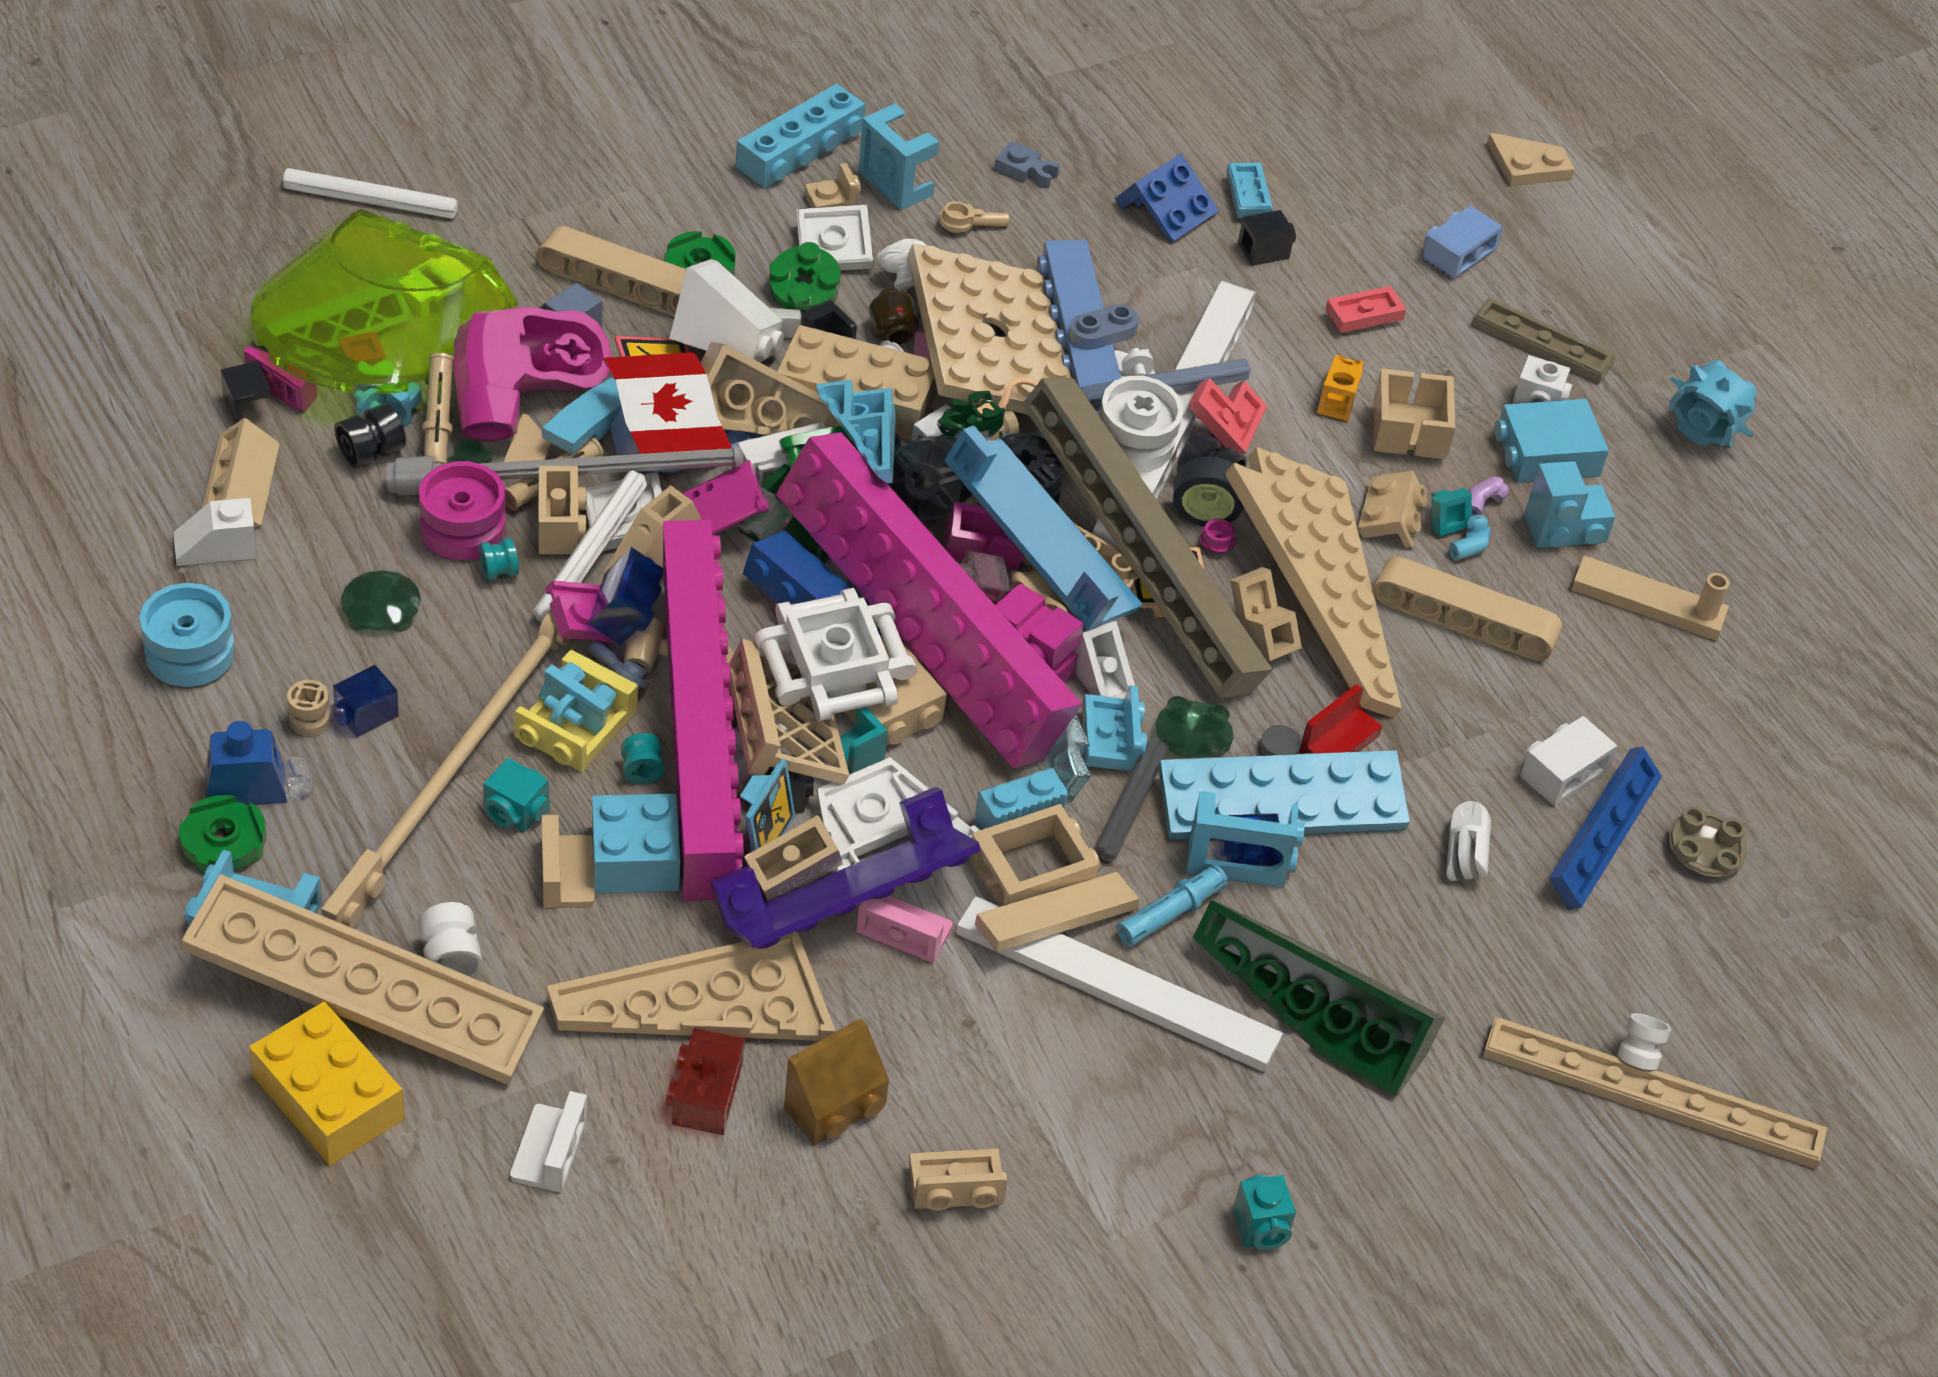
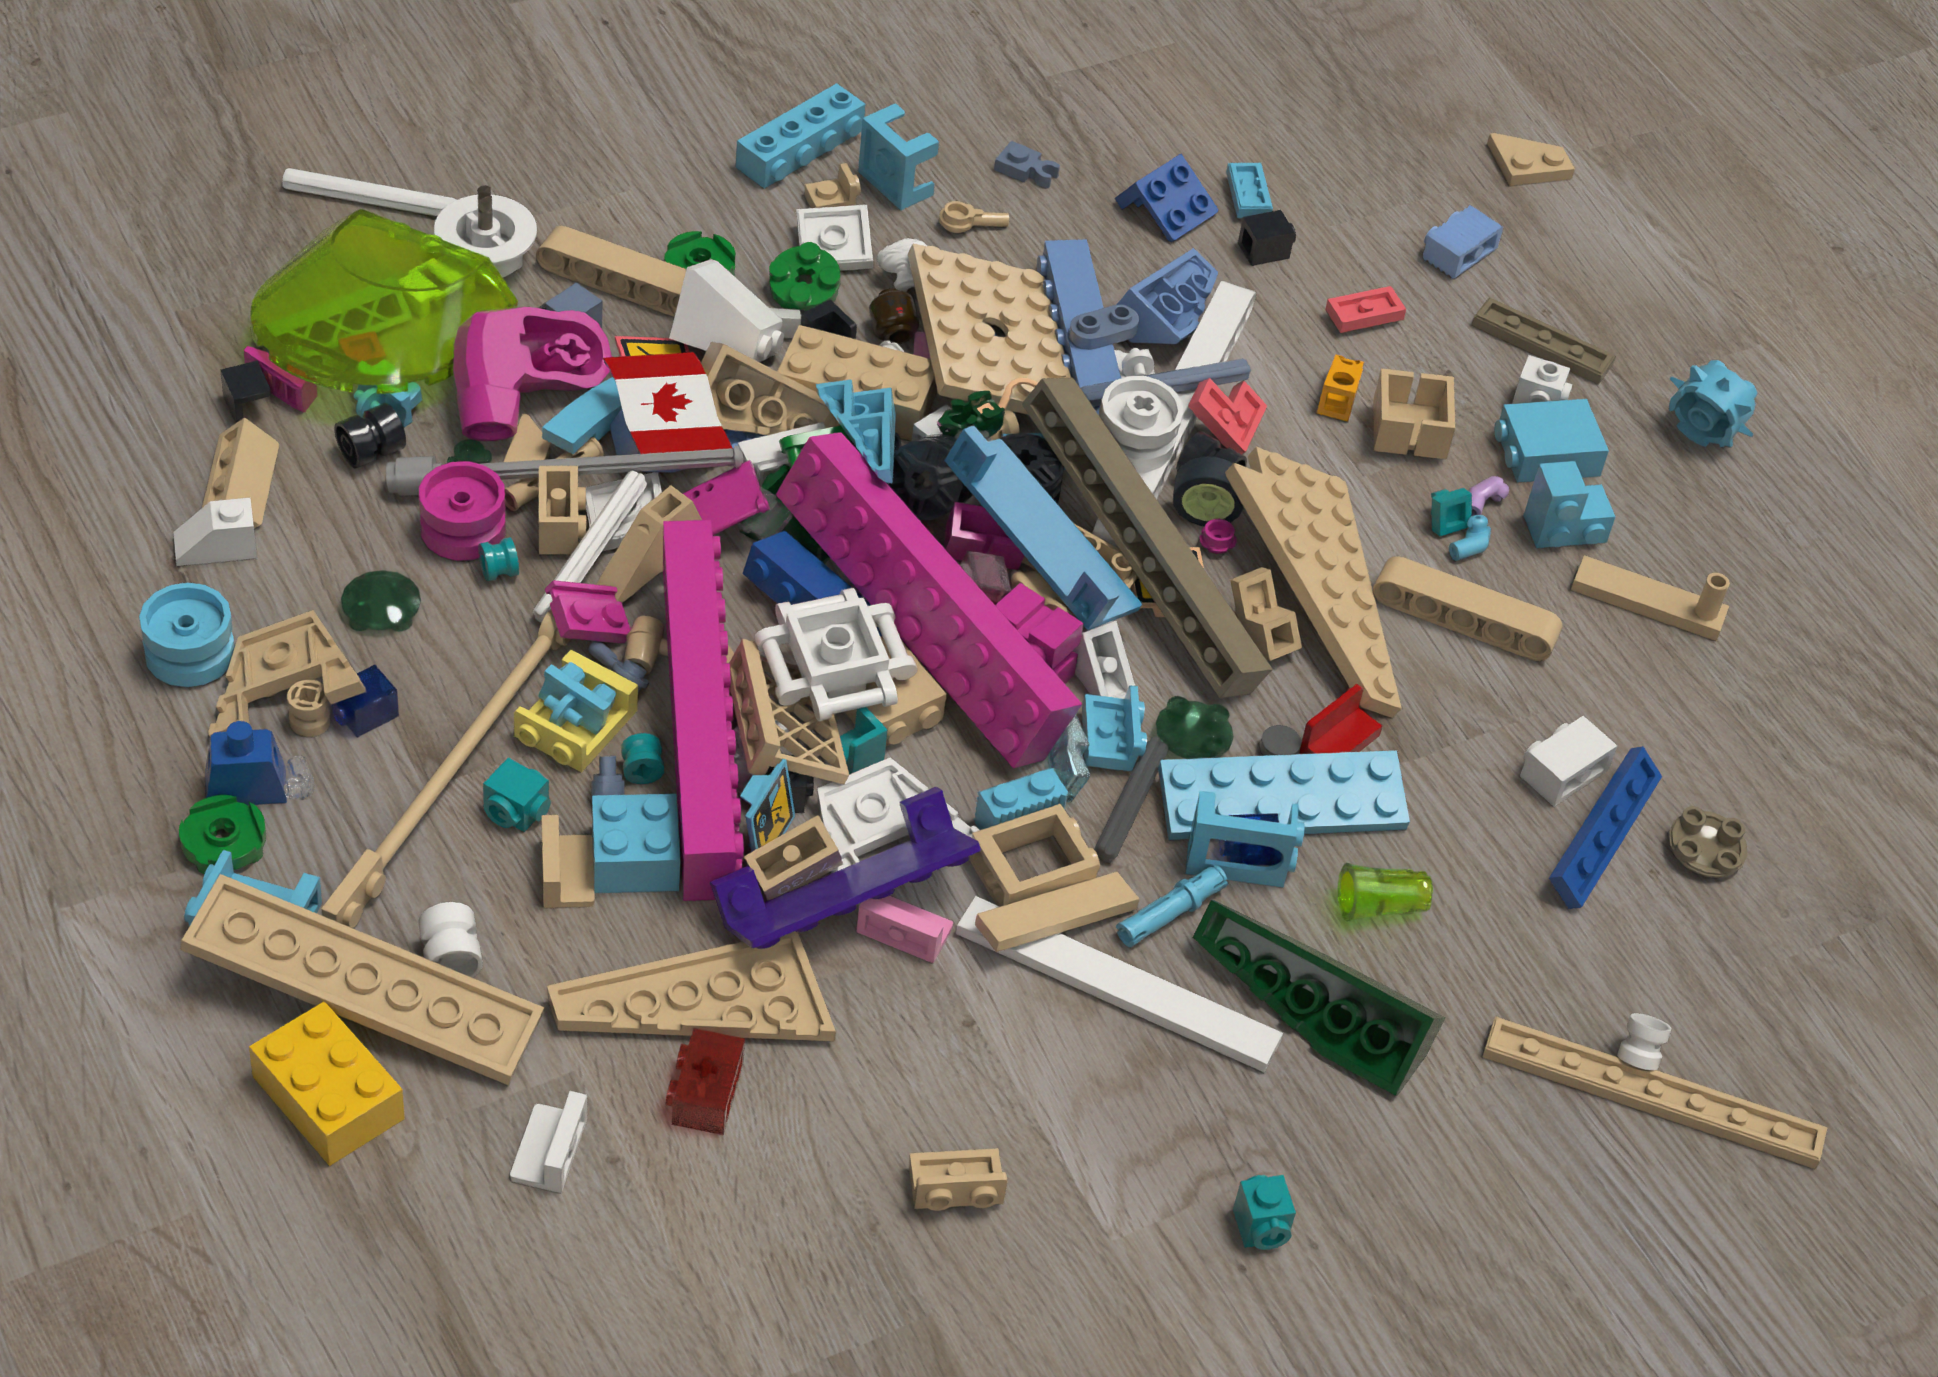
(277, 659): none -> tan wing
(439, 370): tan pin -> none
(489, 227): none -> white piece
(607, 781): none -> sand blue cylinder
(627, 596): clear blue brick -> none
(836, 1083): pearl gold slope -> none
(1171, 299): none -> medium blue wedge
(1382, 891): none -> clear neon green plant
(1393, 507): tan bracket -> none
(1468, 841): white arm -> none

